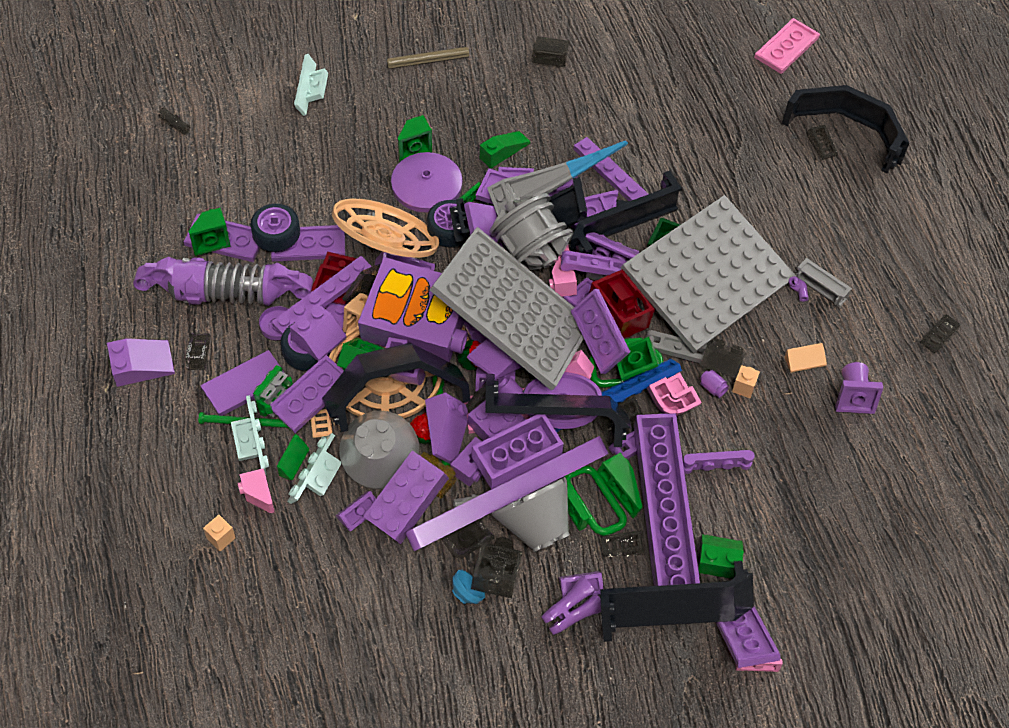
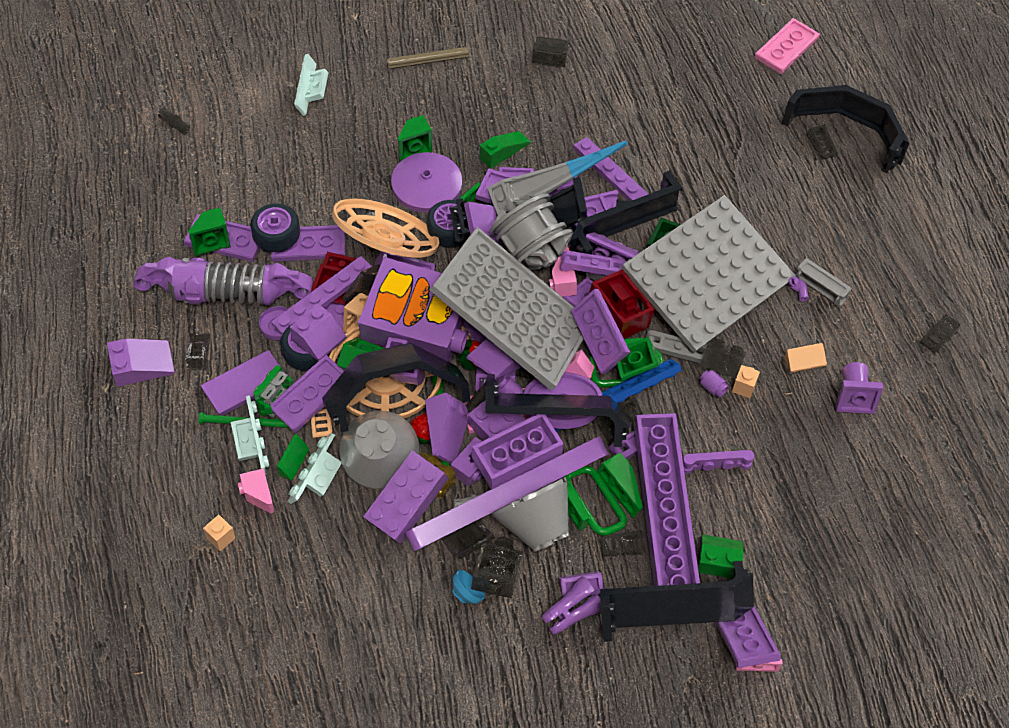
(353, 514): medium lavender slope -> none
(673, 395): bright pink brick -> none

